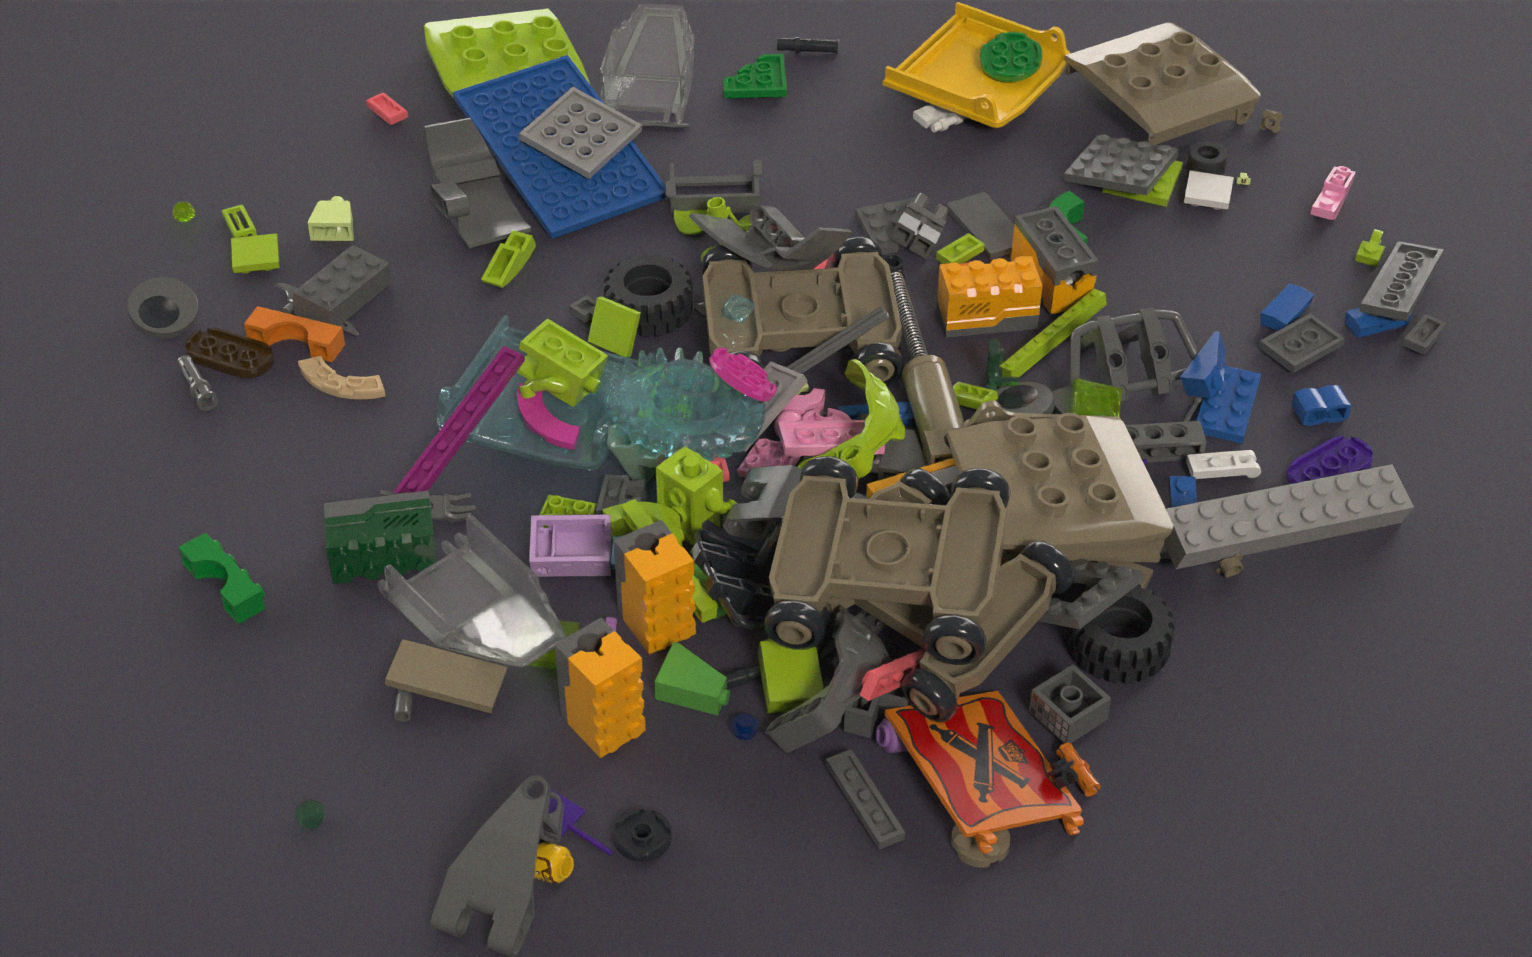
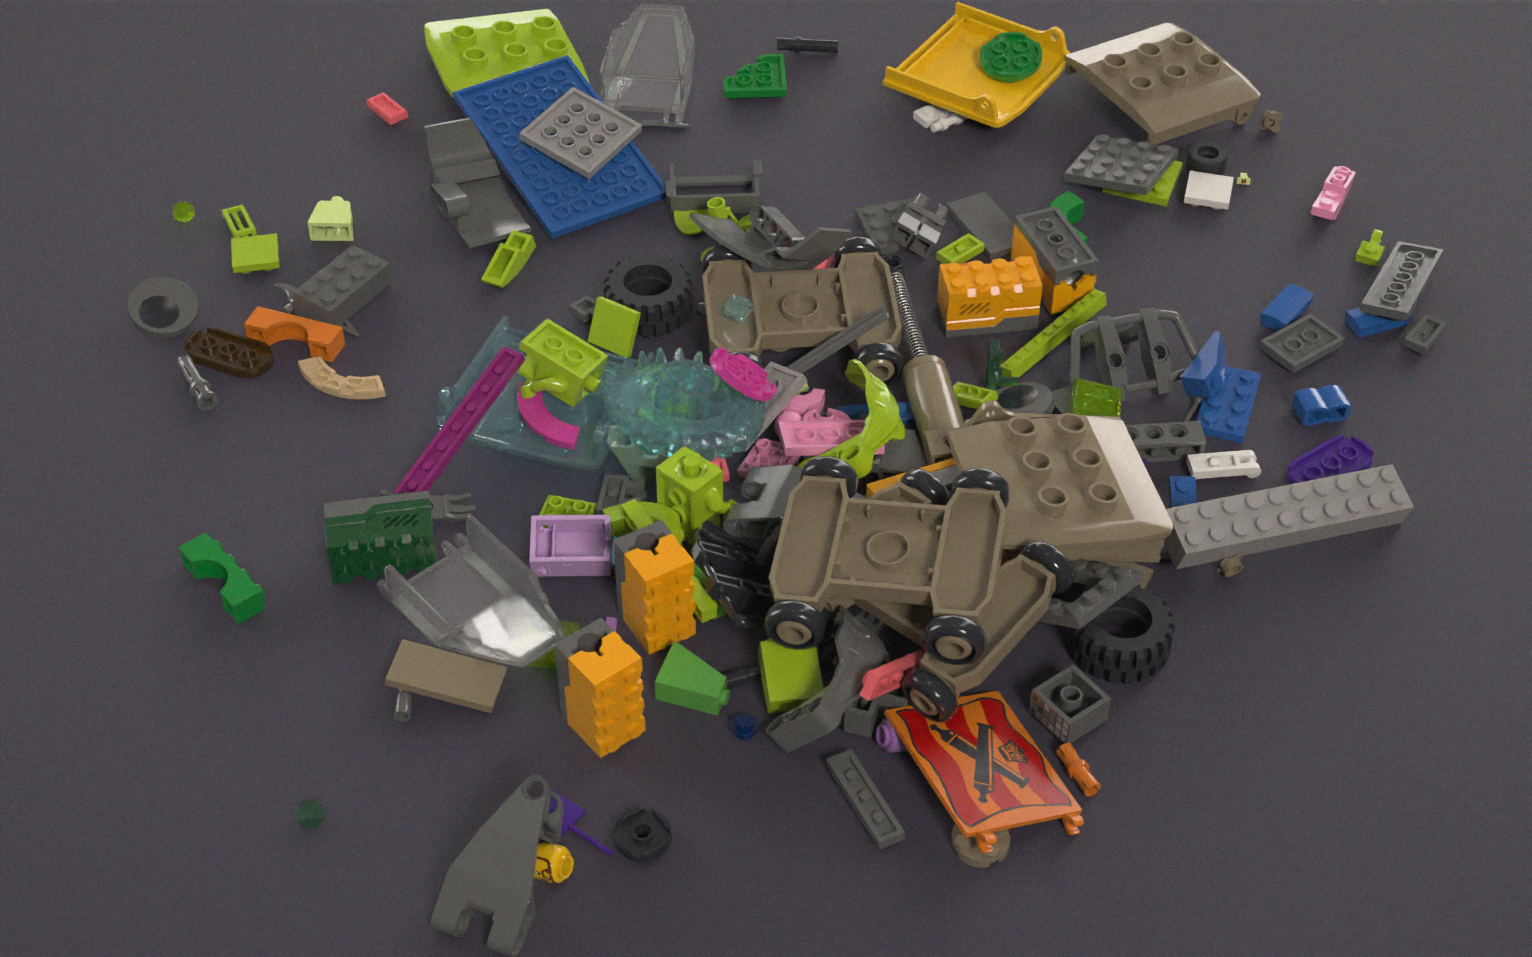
(1063, 773): black plate -> none

